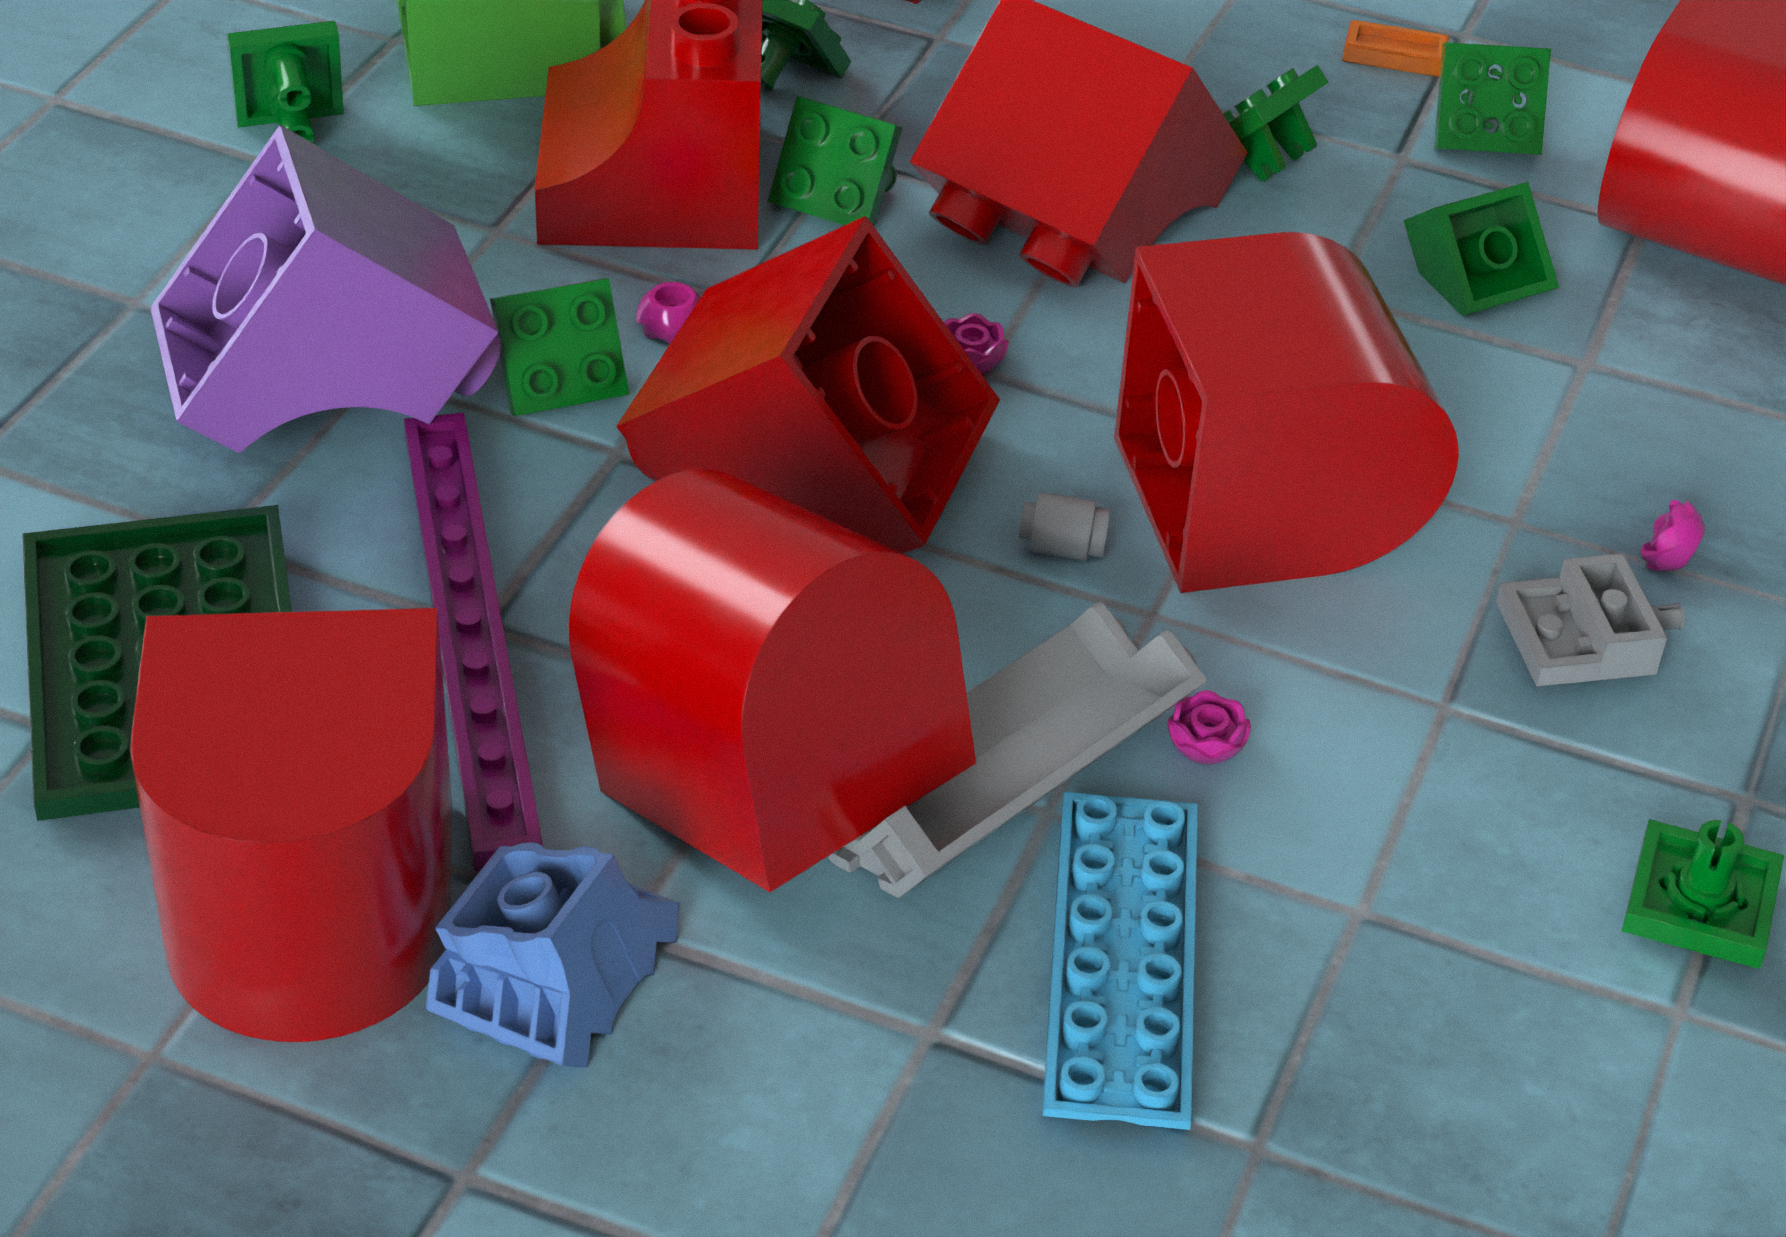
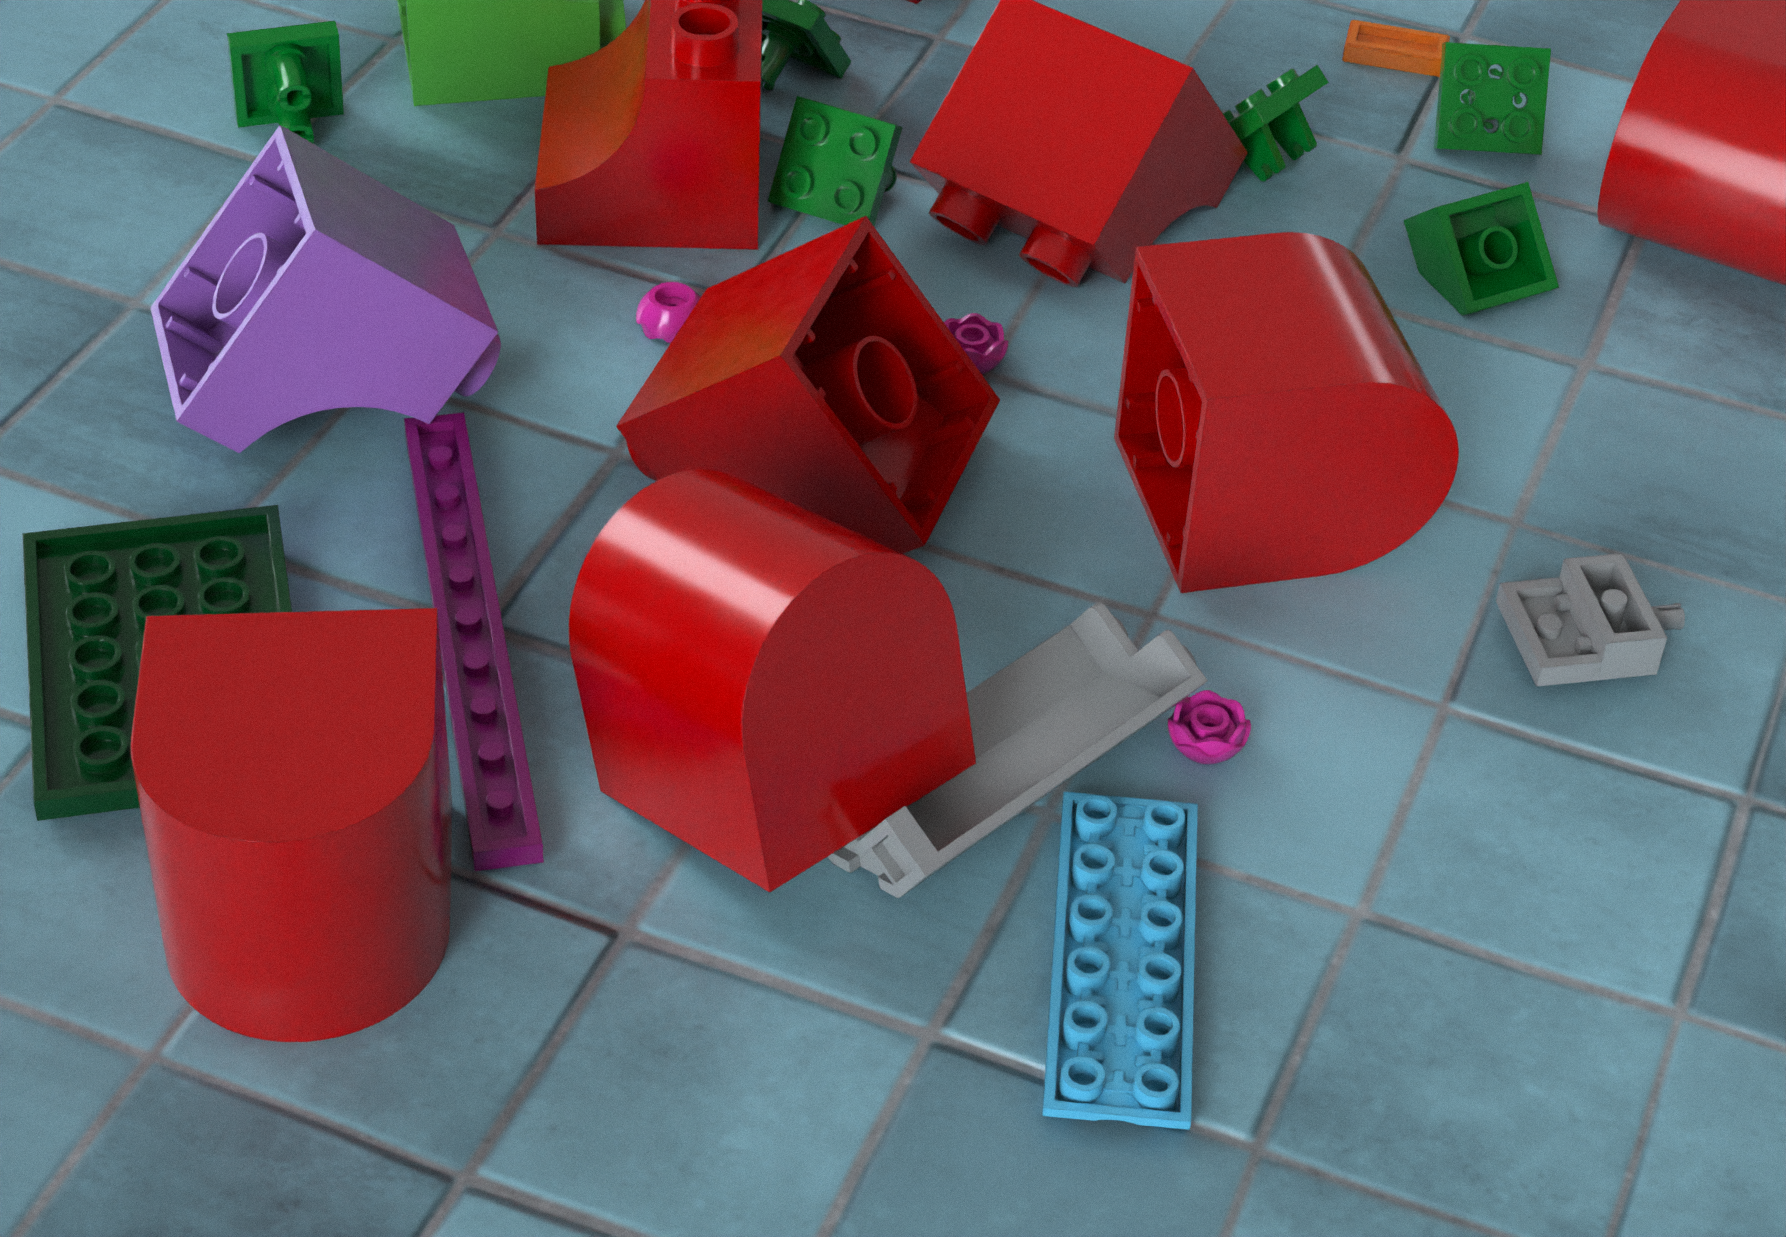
(547, 949): medium blue slope -> none
(559, 346): green plate -> none
(1064, 526): light grey brick -> none
(1674, 537): dark pink plate -> none
(1705, 879): green plate -> none

